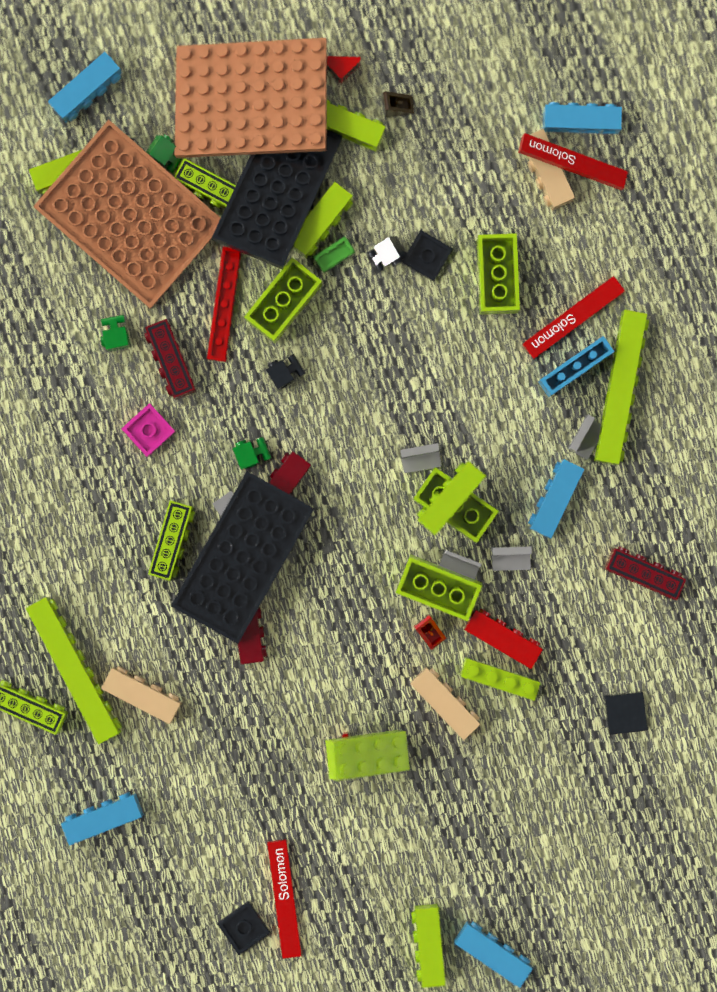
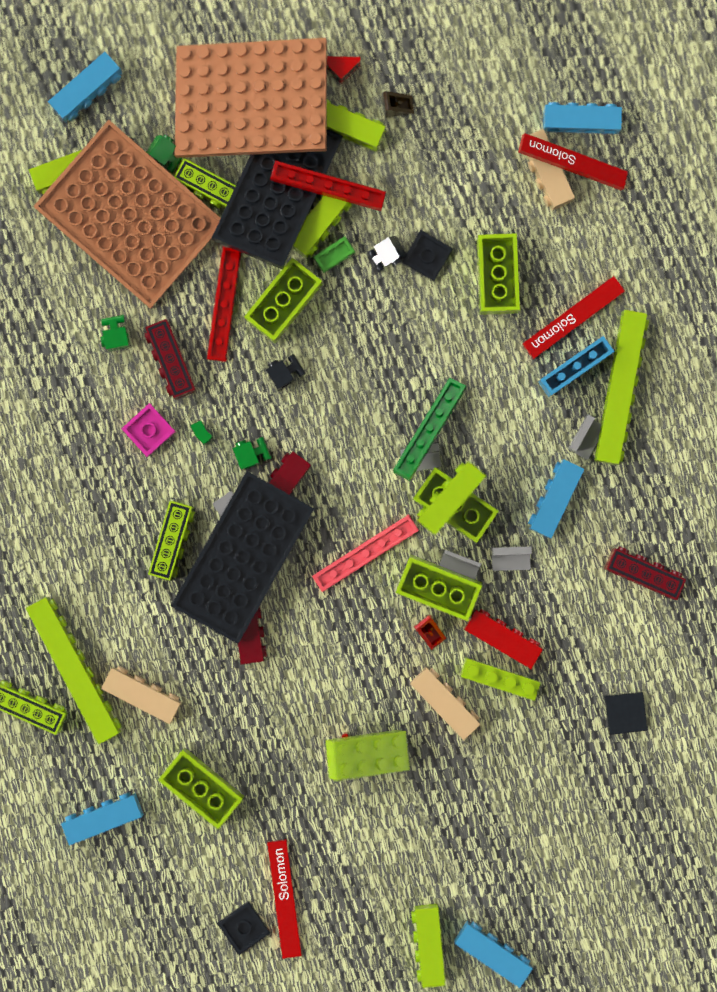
(201, 432): none -> green piece
(201, 788): none -> lime brick
(328, 185): none -> red tile
(365, 553): none -> coral tile
(429, 429): none -> green plate

